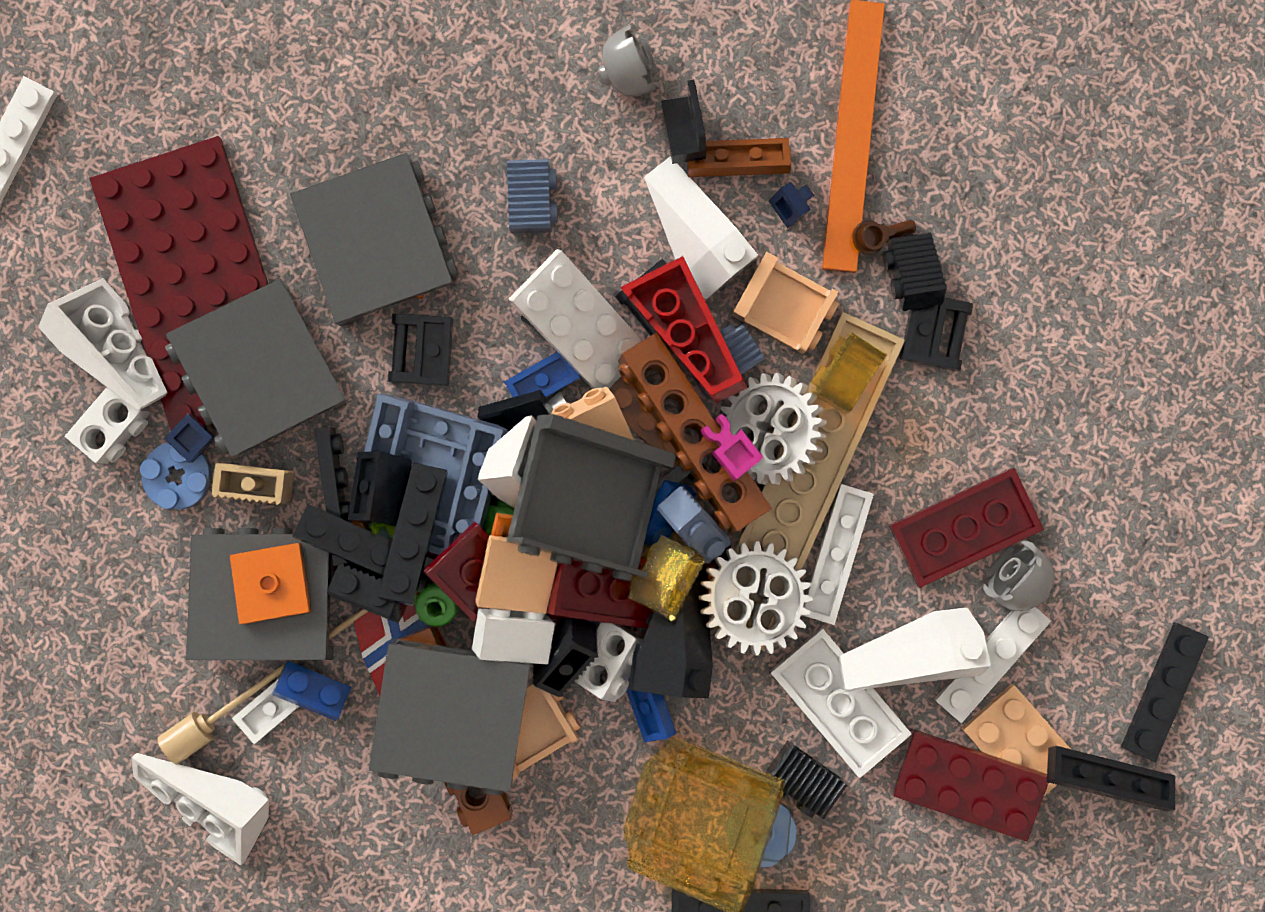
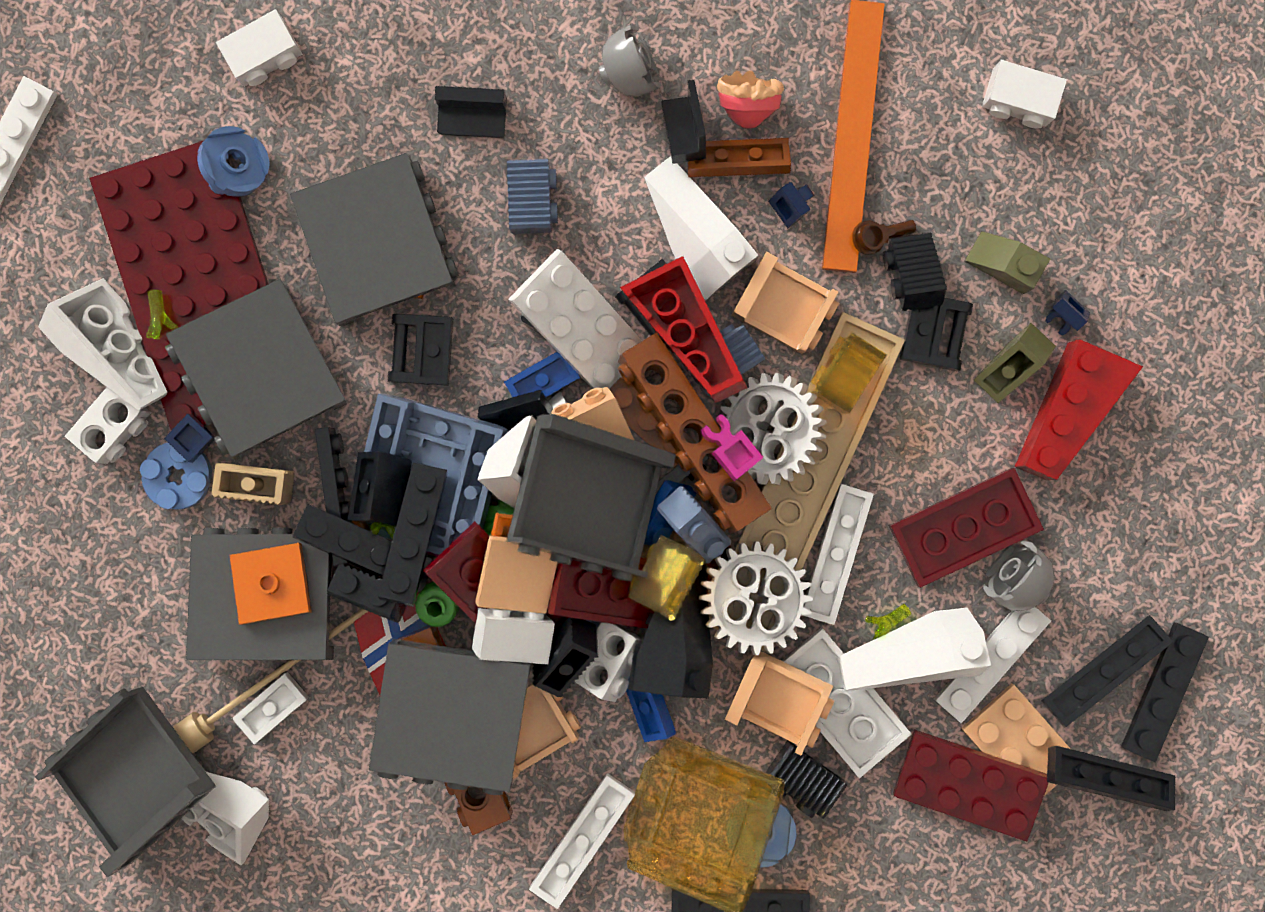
(128, 776): none -> dark grey panel
(157, 315): none -> clear neon green bar
(219, 174): none -> medium blue plate
(259, 49): none -> white brick
(311, 690): blue plate -> none
(471, 111): none -> black panel
(582, 841): none -> white plate
(749, 98): none -> hair
(782, 700): none -> light nougat panel
(887, 622): none -> clear neon green bar
(1008, 261): none -> olive slope
(1015, 363): none -> olive slope
(1023, 94): none -> white brick
(1070, 311): none -> dark blue tile
(1074, 406): none -> red wedge
(1107, 671): none -> black plate

